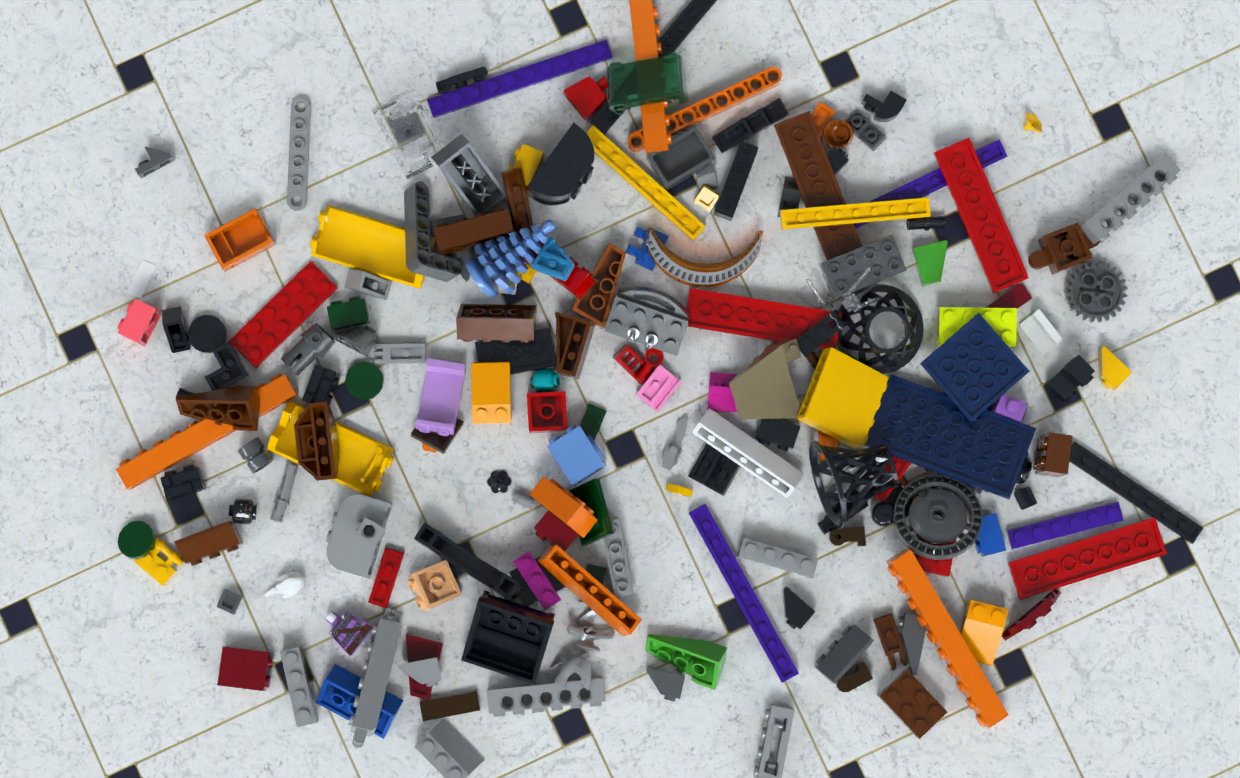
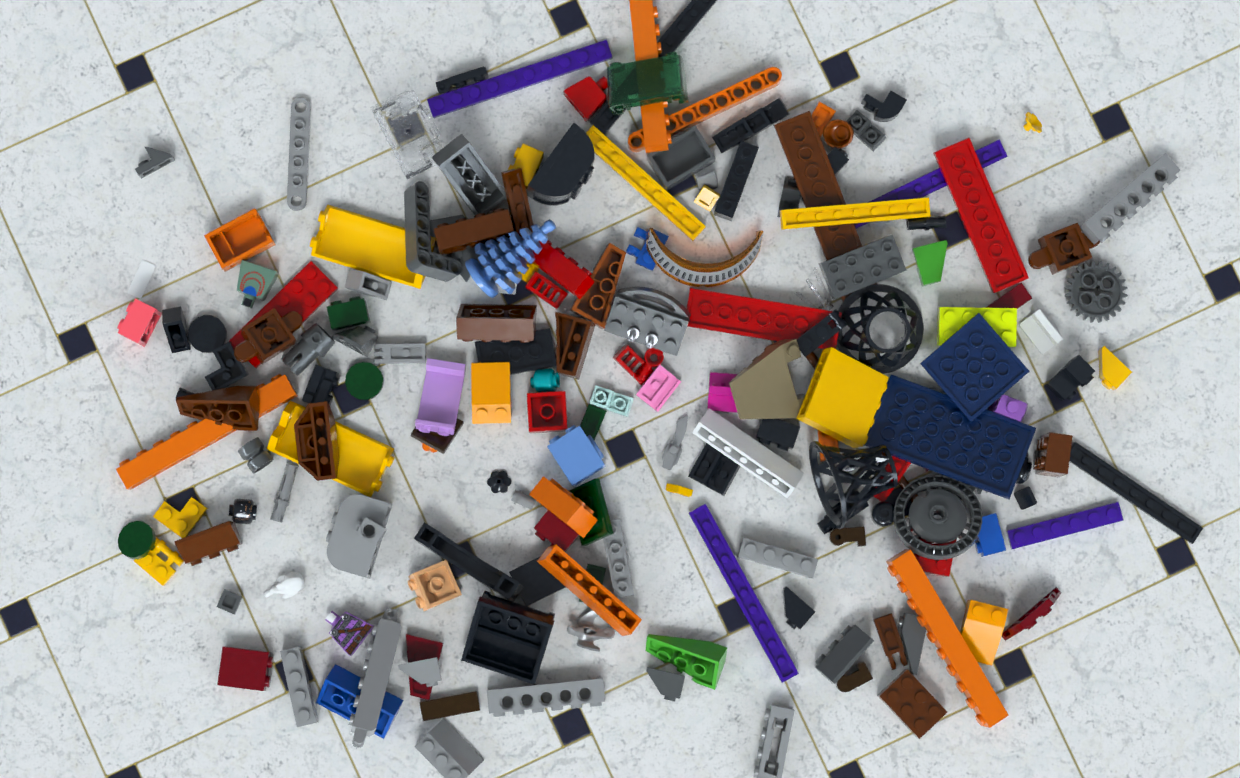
(183, 482): black brick -> none
(183, 521): none -> yellow plate
(255, 282): none -> sand green torso
(268, 336): none -> reddish brown brick
(379, 451): yellow hinge -> none
(386, 577): red tile -> none
(533, 280): none -> red slope
(537, 580): magenta brick -> none
(553, 261): dark azure wing -> none
(573, 664): light grey animal -> none
(611, 401): none -> light aqua slope
(850, 301): clear plant -> none
(1087, 558): red plate -> none

